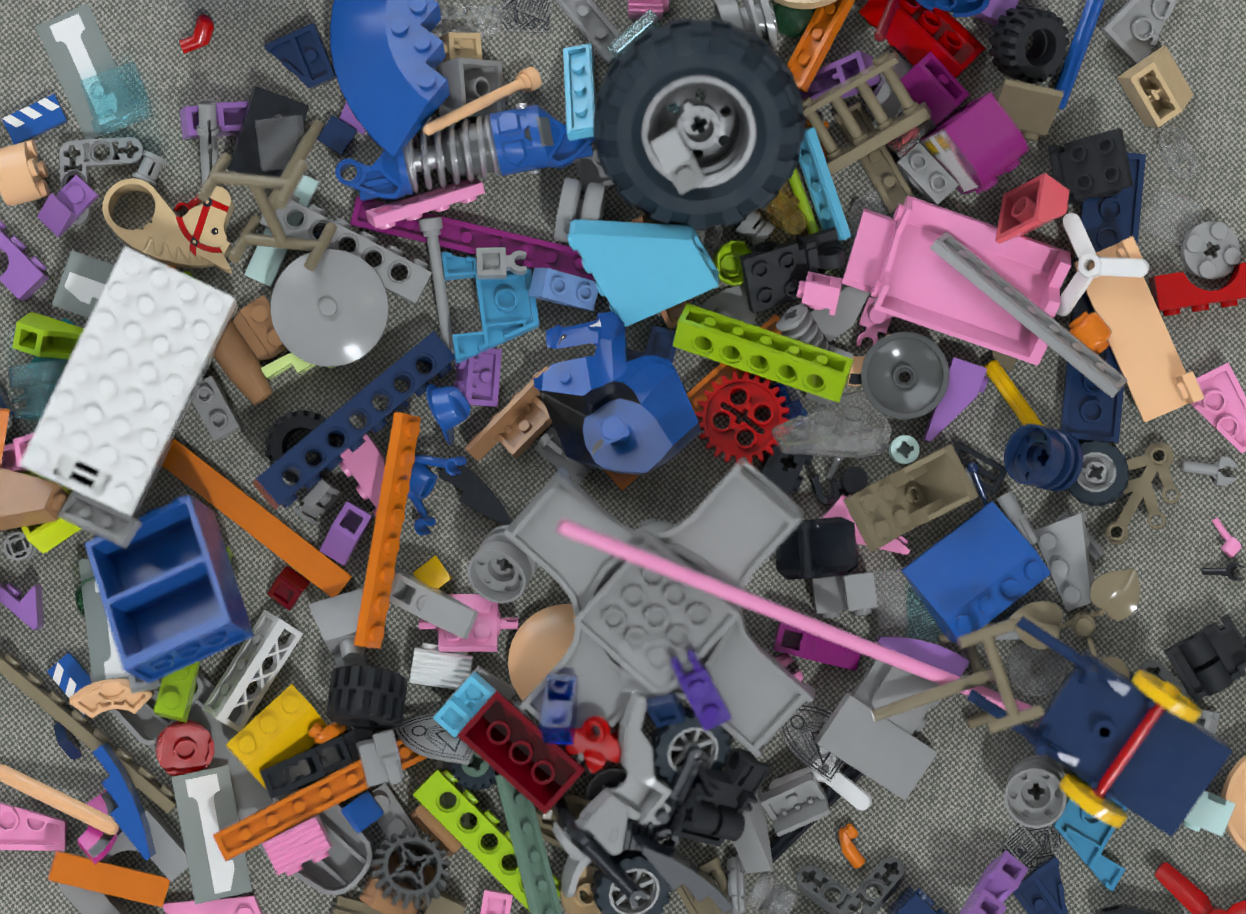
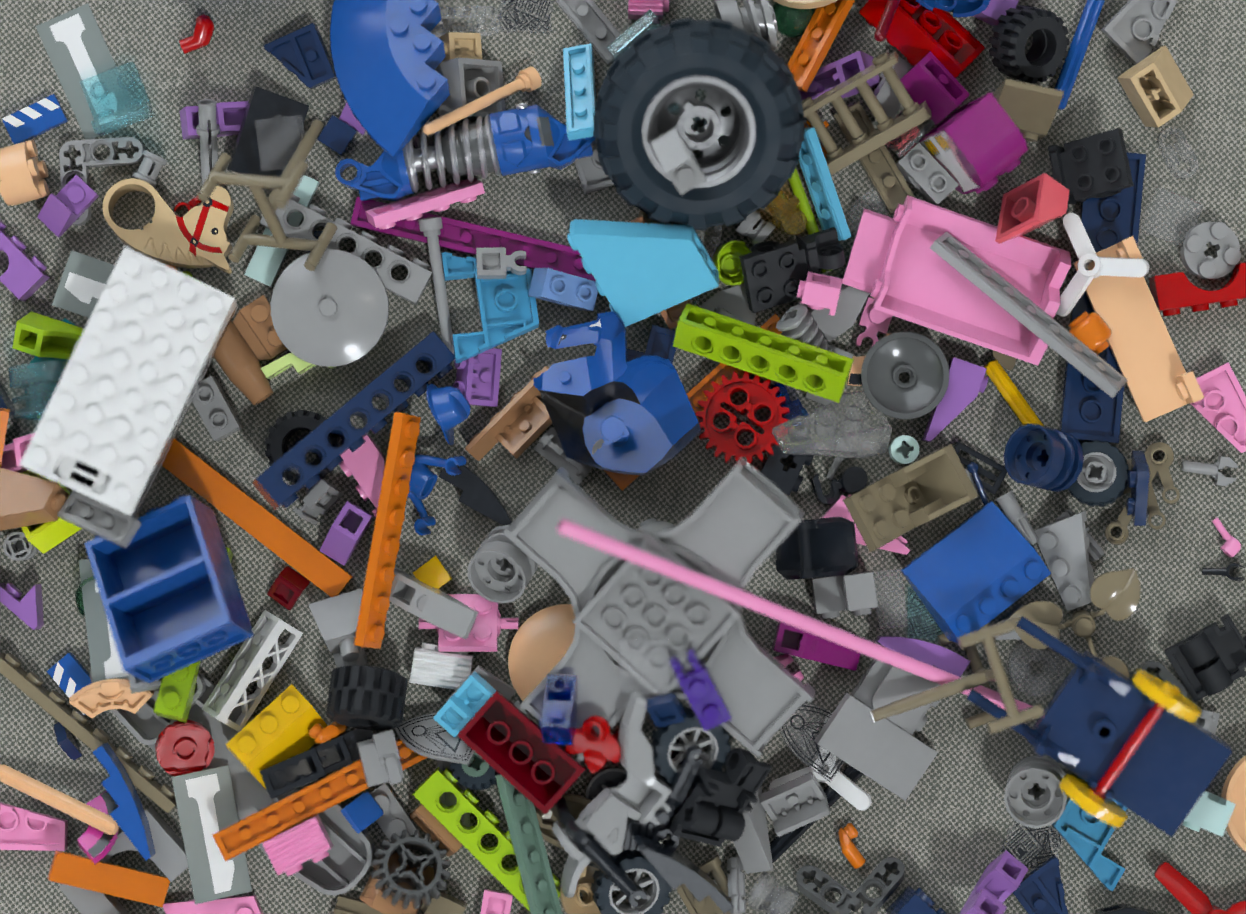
(573, 207): light grey wheel -> none
(1139, 483): none -> dark blue wing

